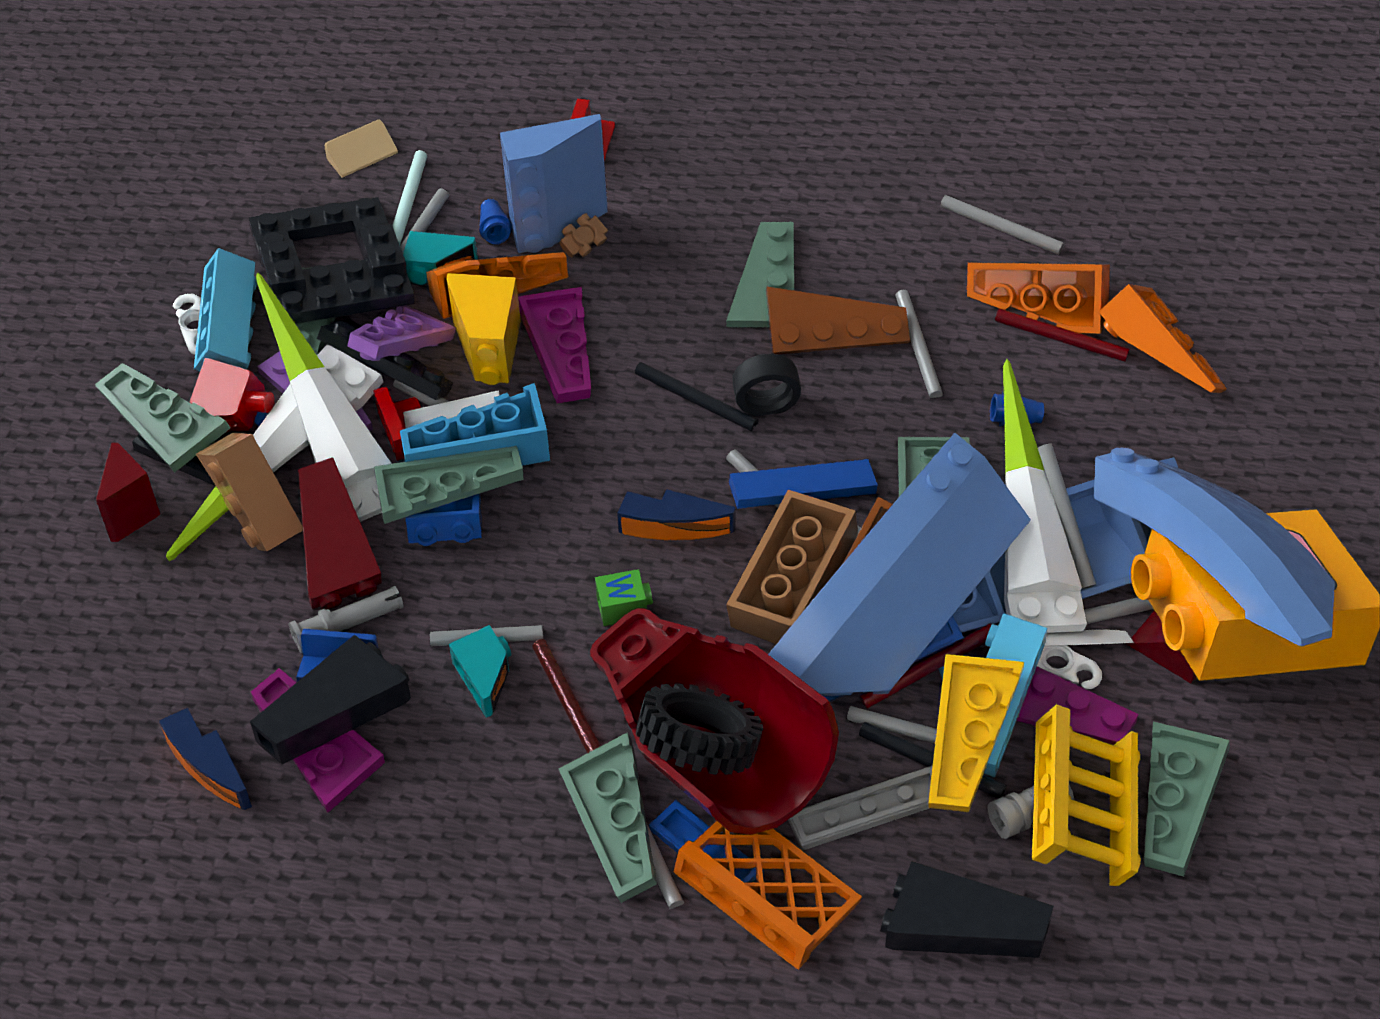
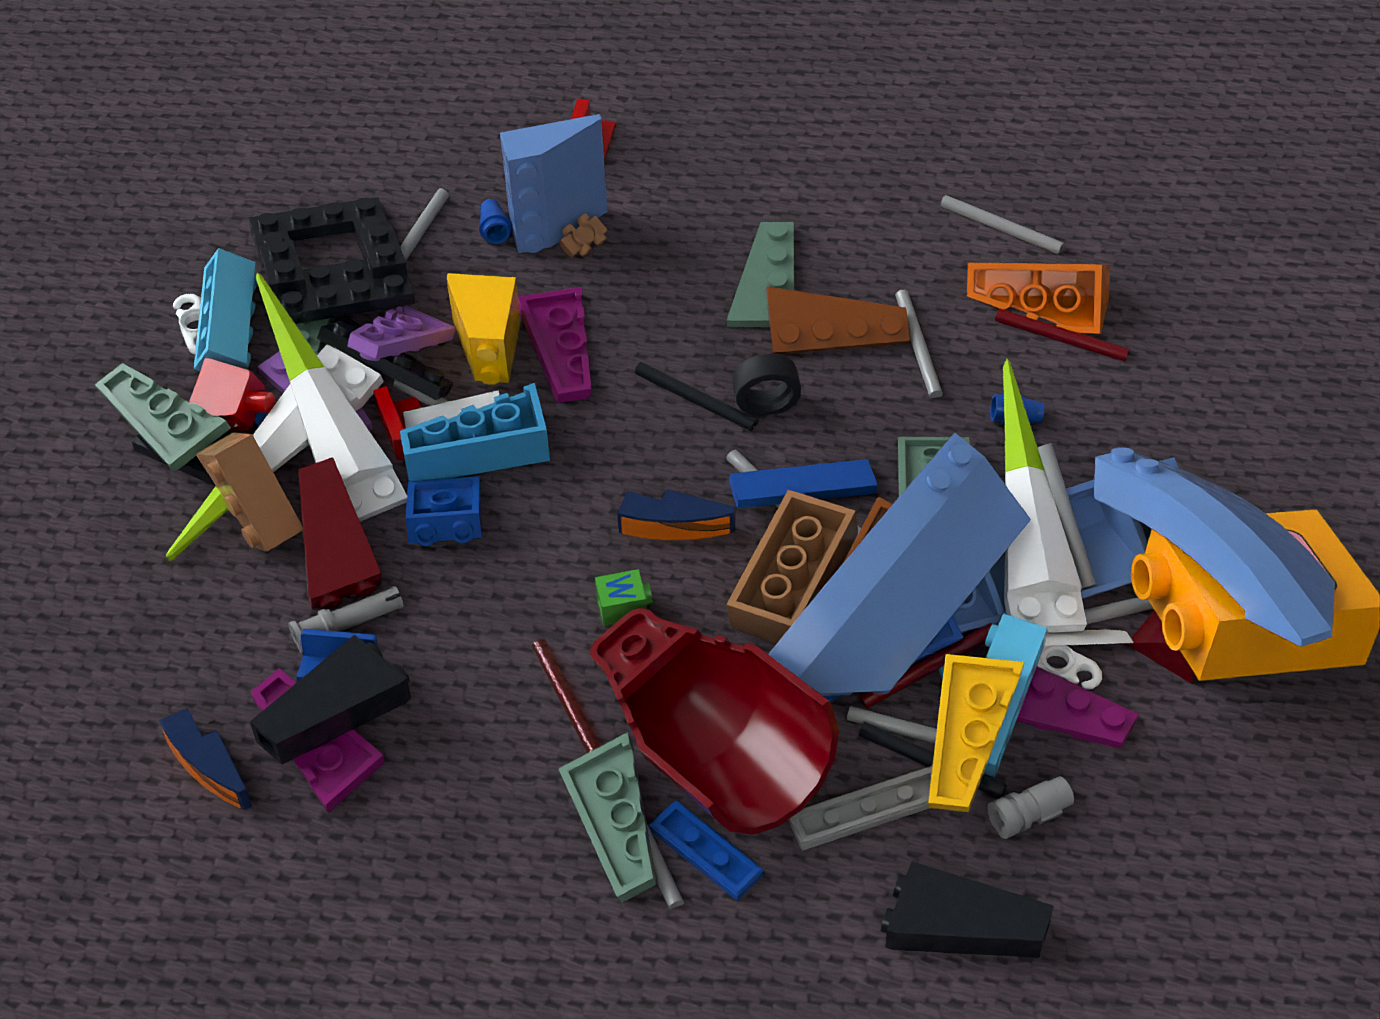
(125, 495): dark red slope -> none
(360, 148): tan slope -> none
(409, 194): light aqua piece -> none
(432, 250): teal slope -> none
(436, 481): sand green wing -> none
(482, 665): teal slope -> none
(511, 634): light grey bar -> none
(529, 270): orange wedge -> none
(727, 749): black tyre -> none
(747, 900): orange fence -> none
(1054, 803): yellow fence -> none
(1146, 322): orange wedge -> none
(1179, 793): sand green wing -> none

